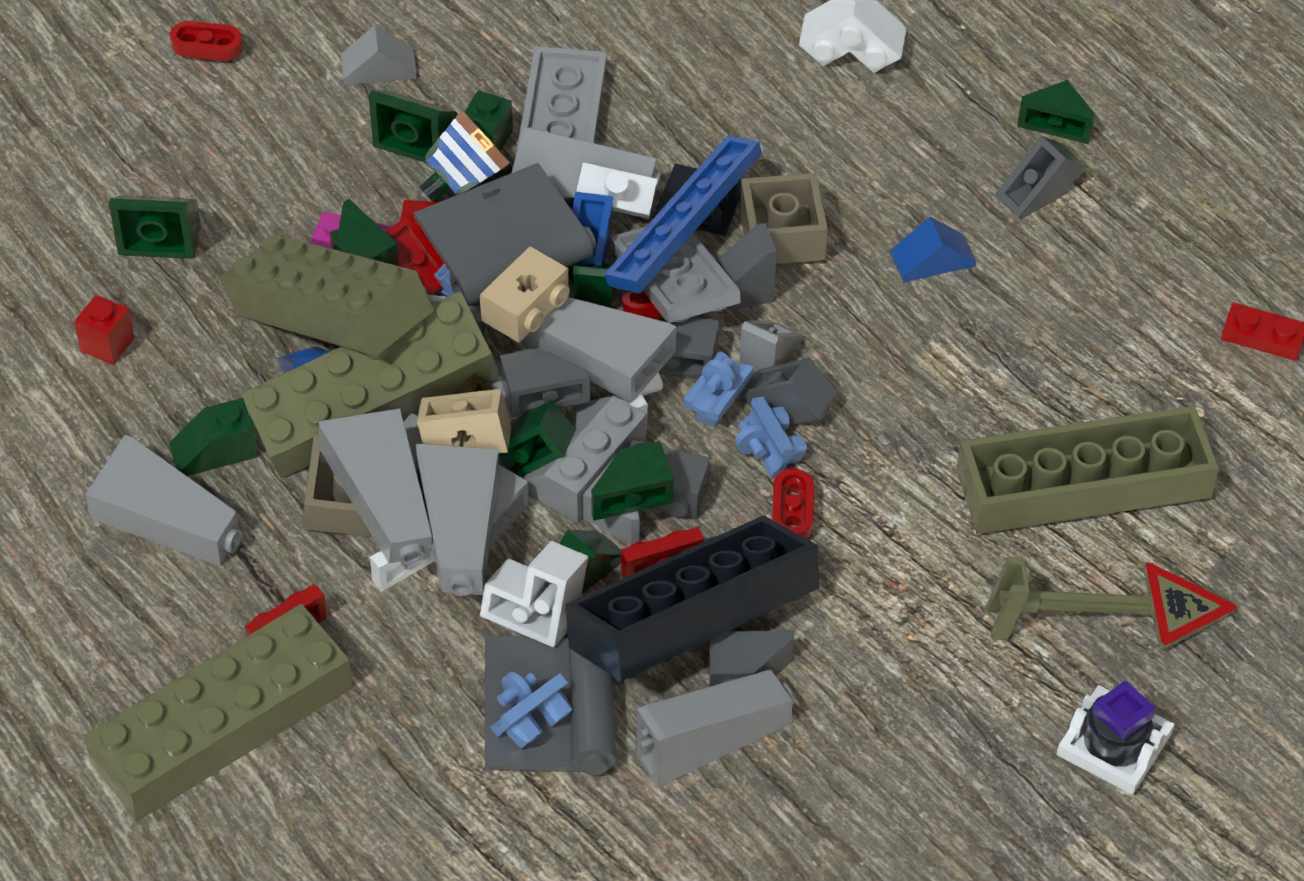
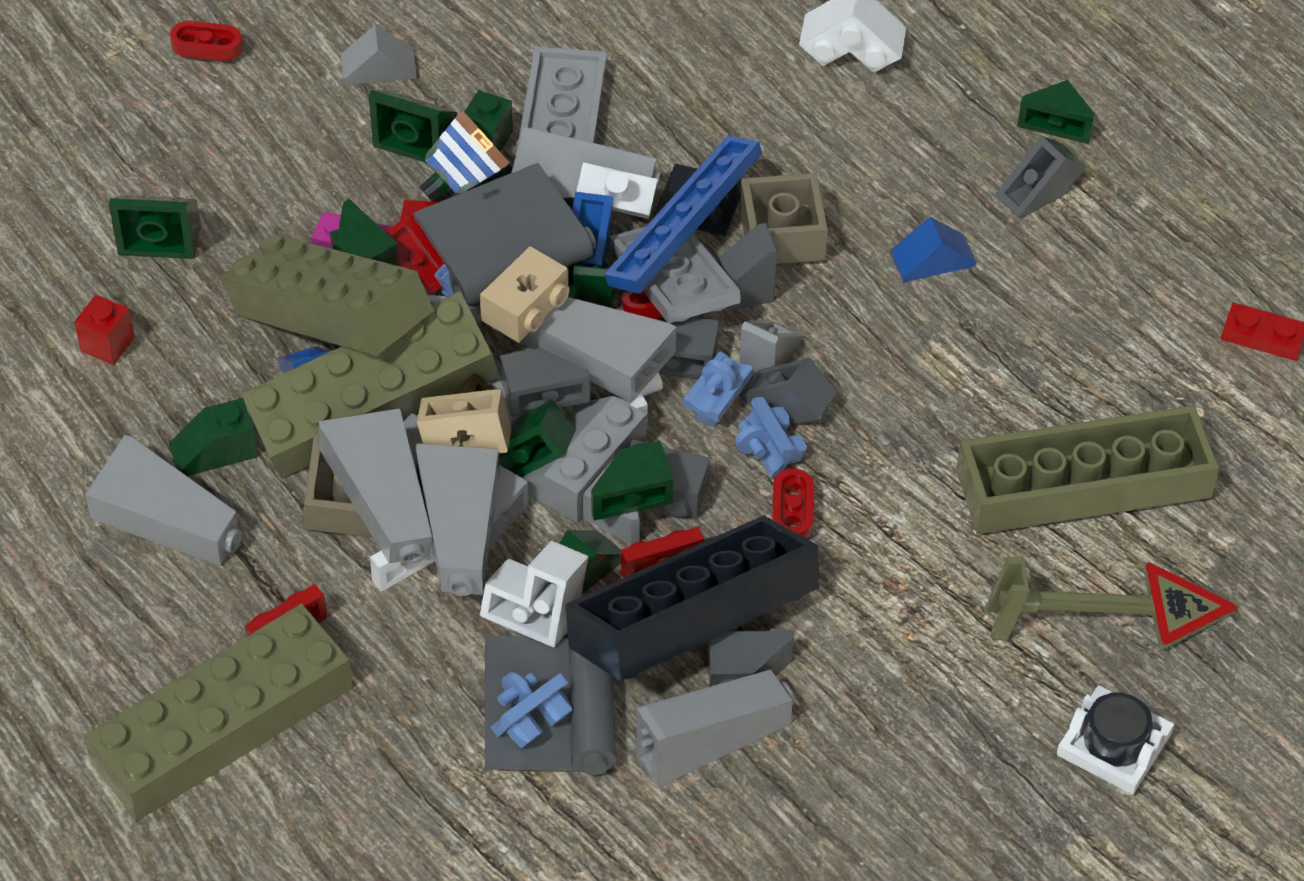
(1124, 710): dark purple plate -> none

